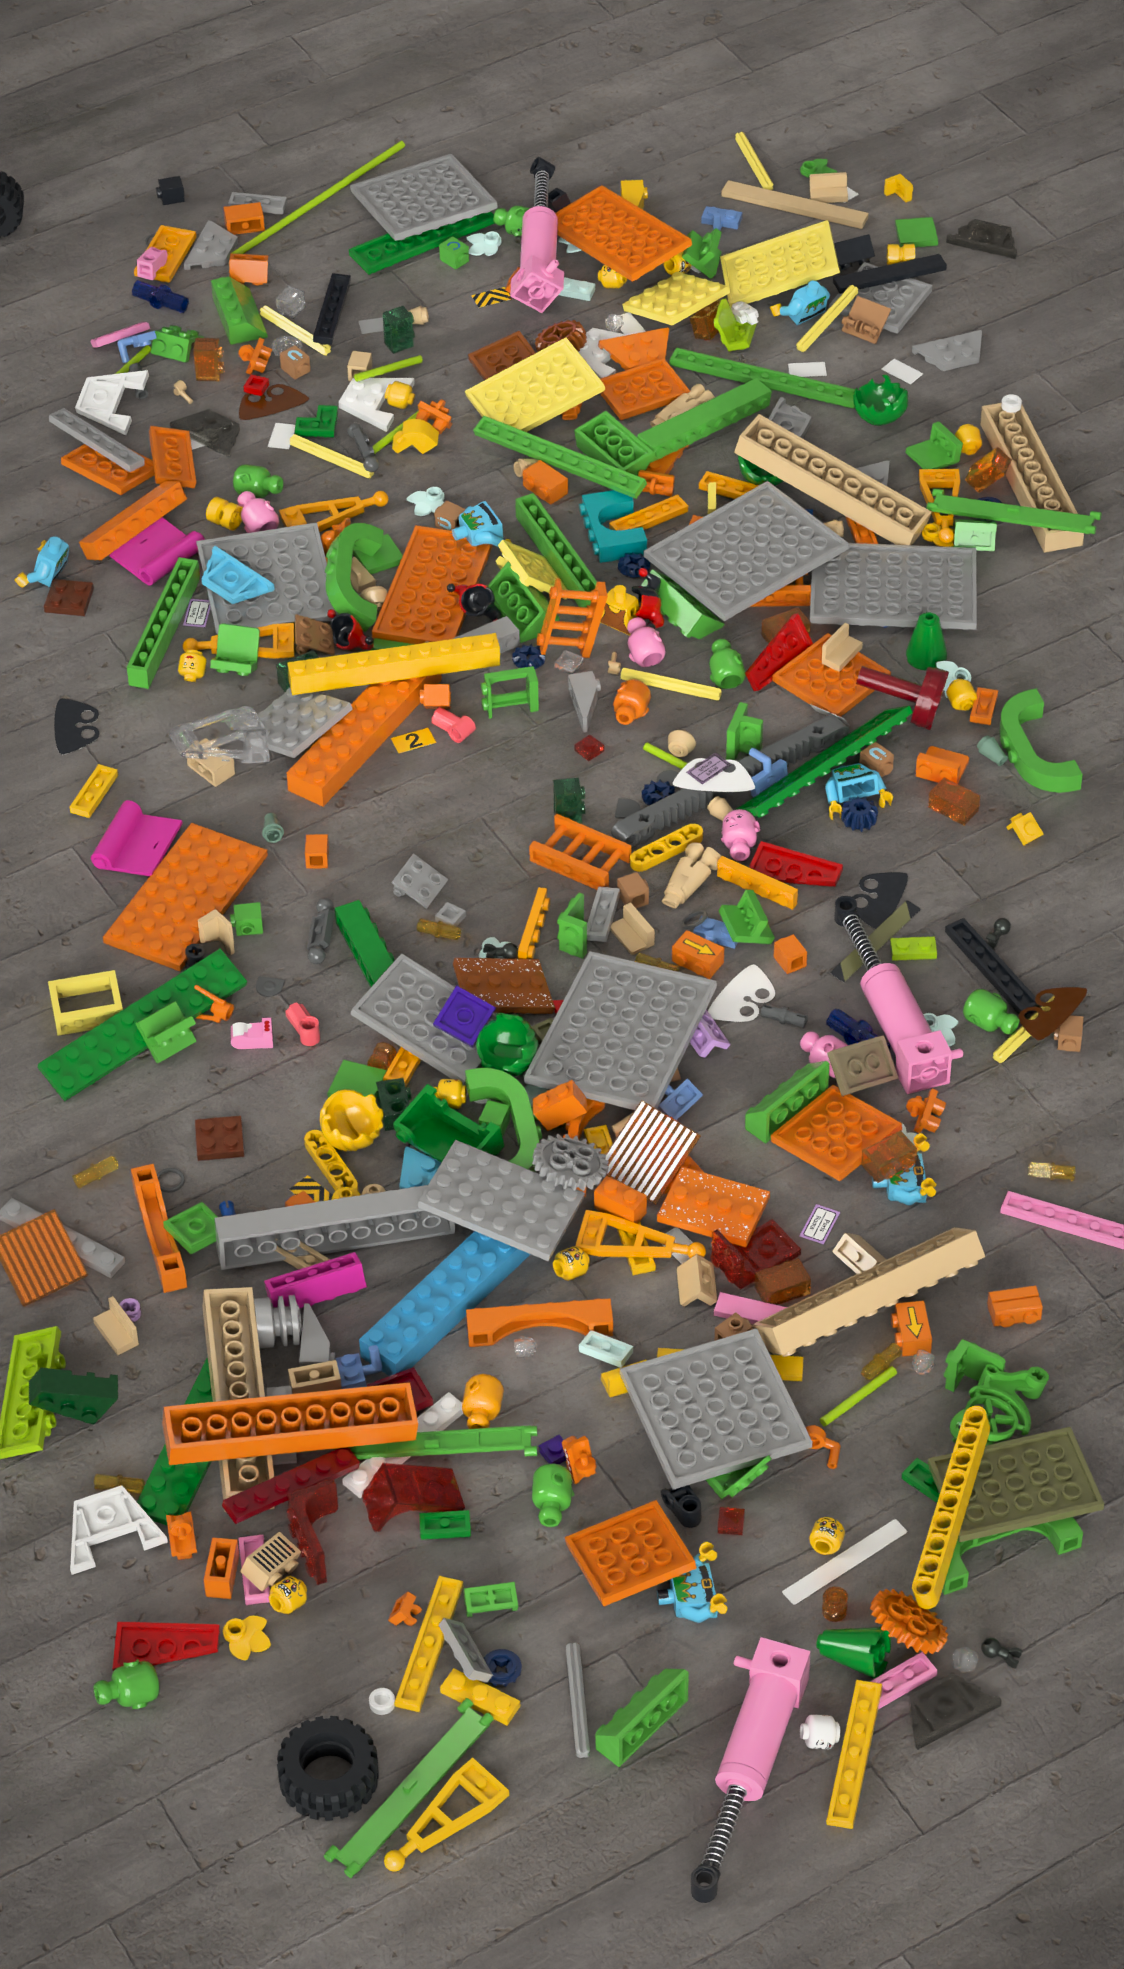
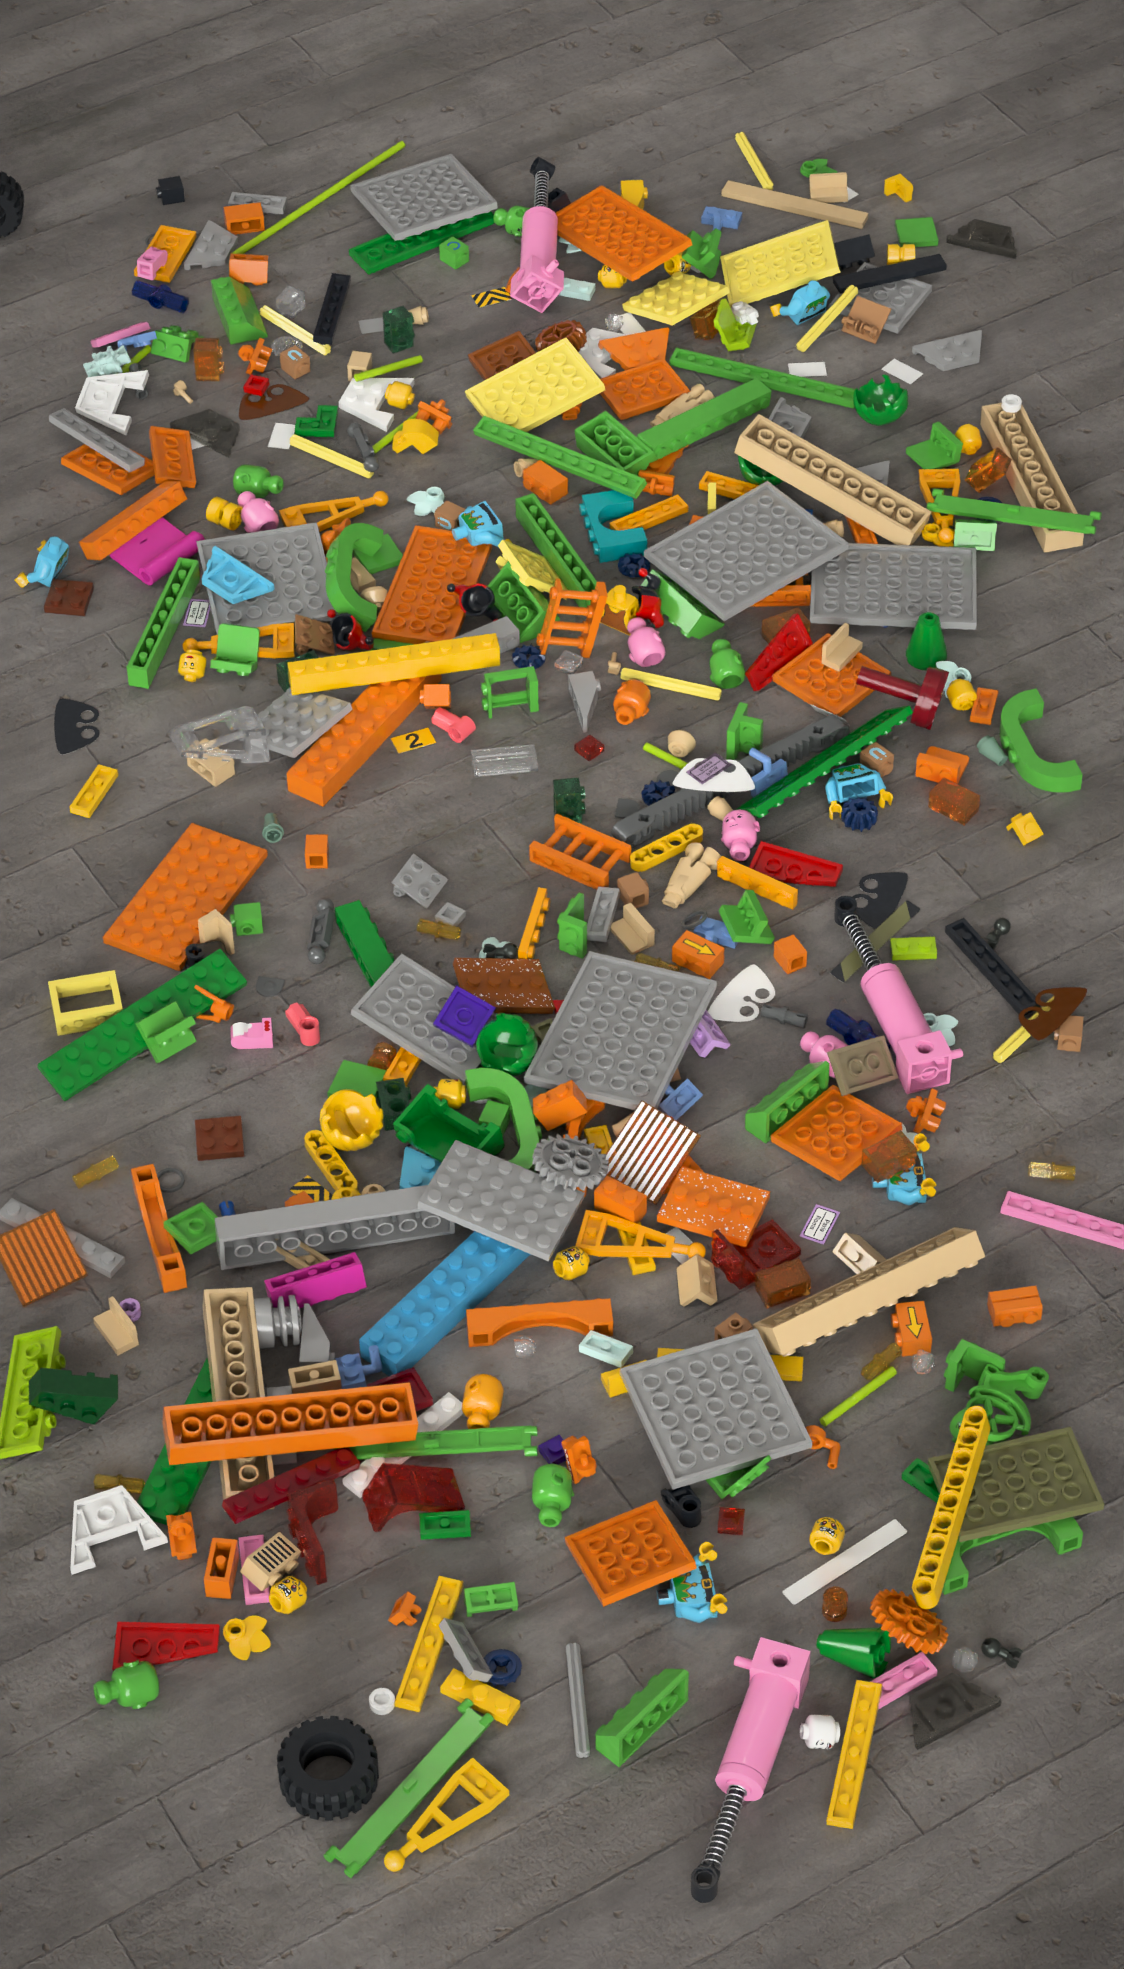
(107, 362): none -> light aqua gear
(135, 841): dark pink door -> none
(484, 243): light aqua plate -> none
(504, 760): none -> clear piece
(746, 1308): bright pink tile -> none
(989, 1012): bright green piece -> none

